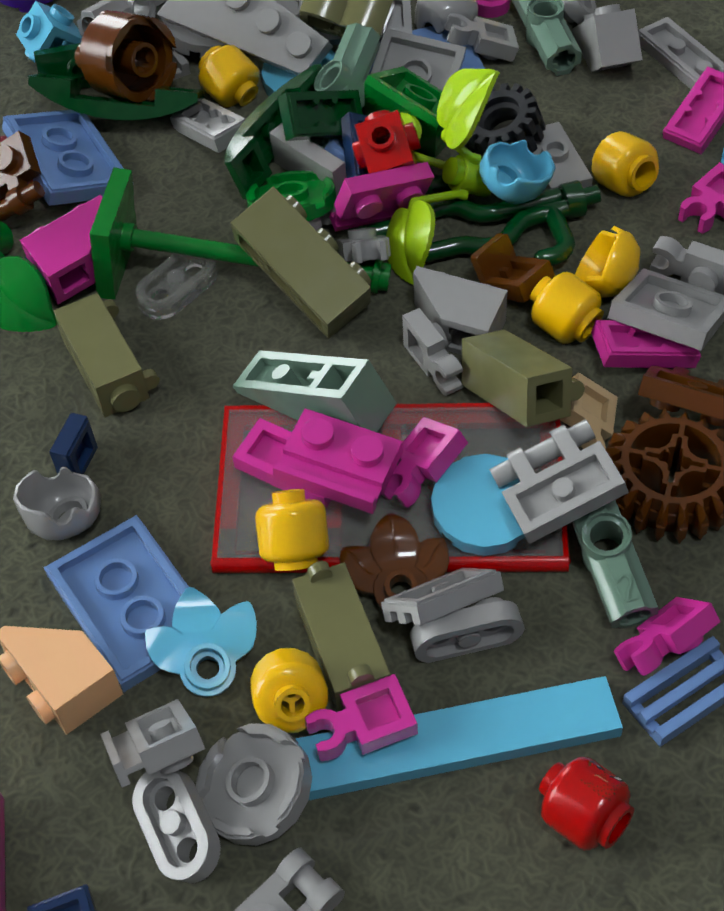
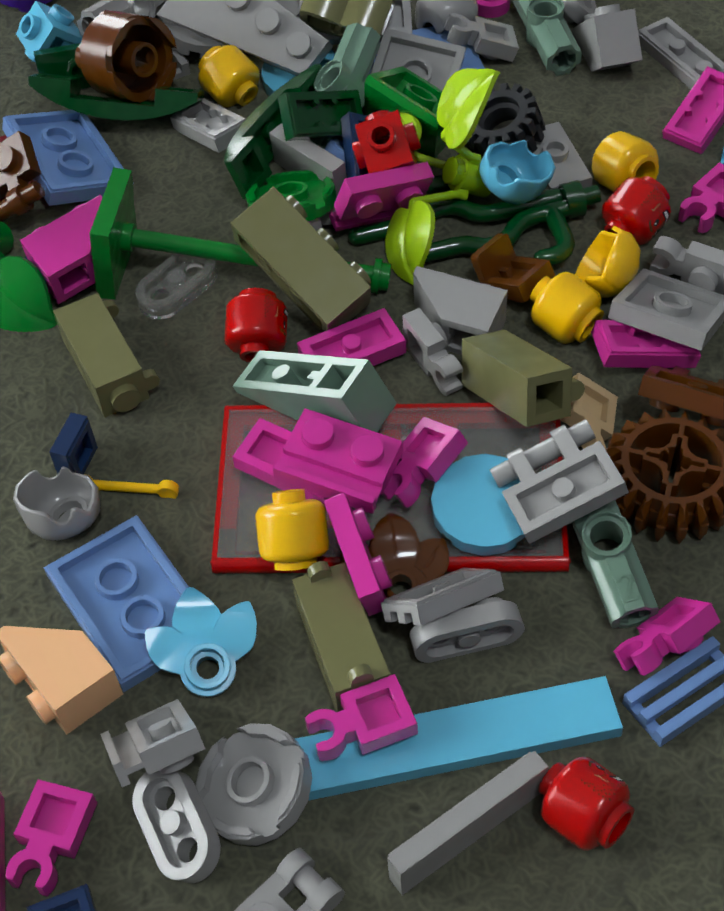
(48, 828): none -> dark pink plate
(164, 489): none -> yellow hinge
(255, 323): none -> red head
(287, 689): yellow head -> none
(352, 532): none -> dark pink plate
(364, 245): light grey plate -> none
(367, 337): none -> dark pink plate
(466, 822): none -> light grey tile
(638, 208): none -> red head

